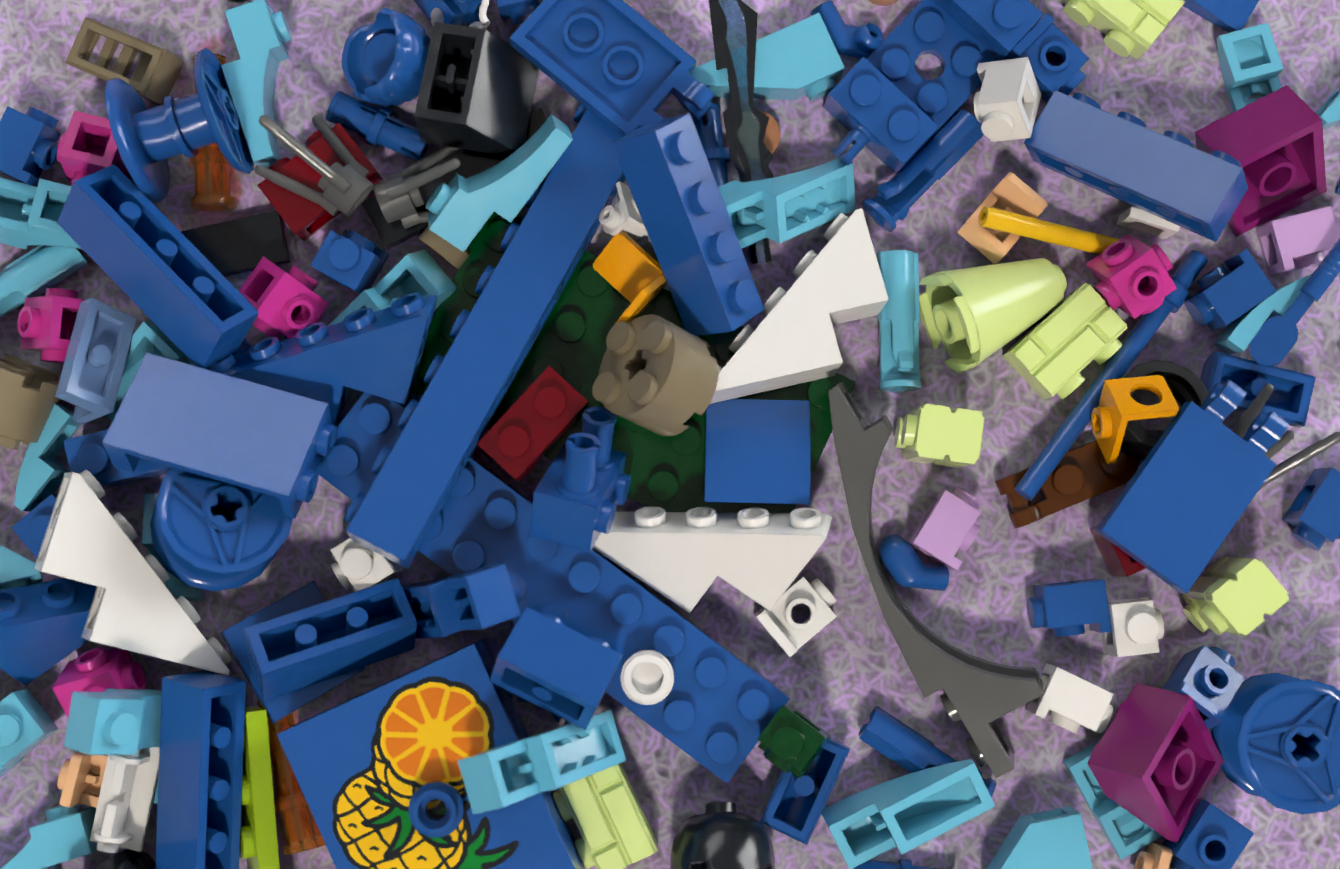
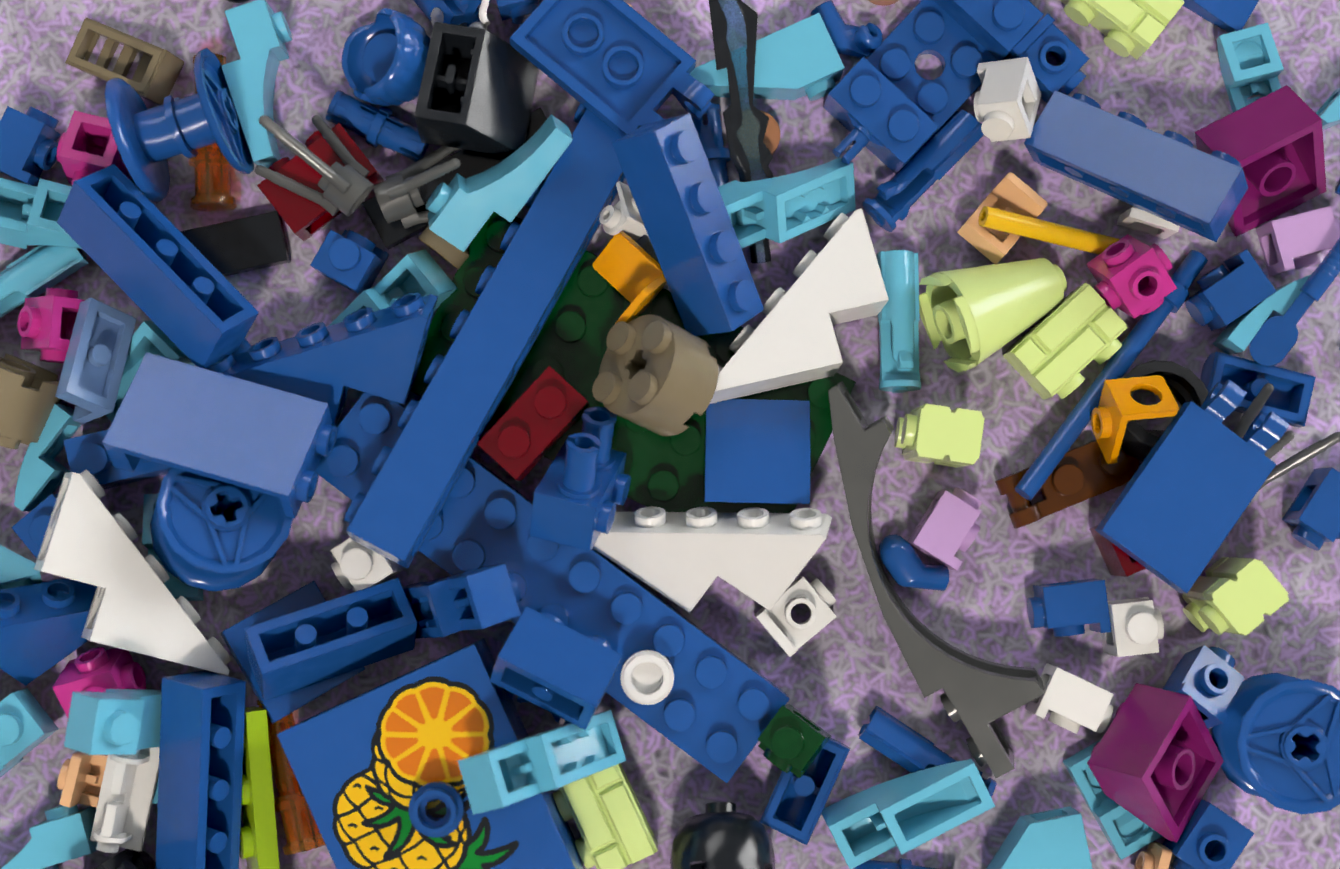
(282, 299): dark pink brick -> none

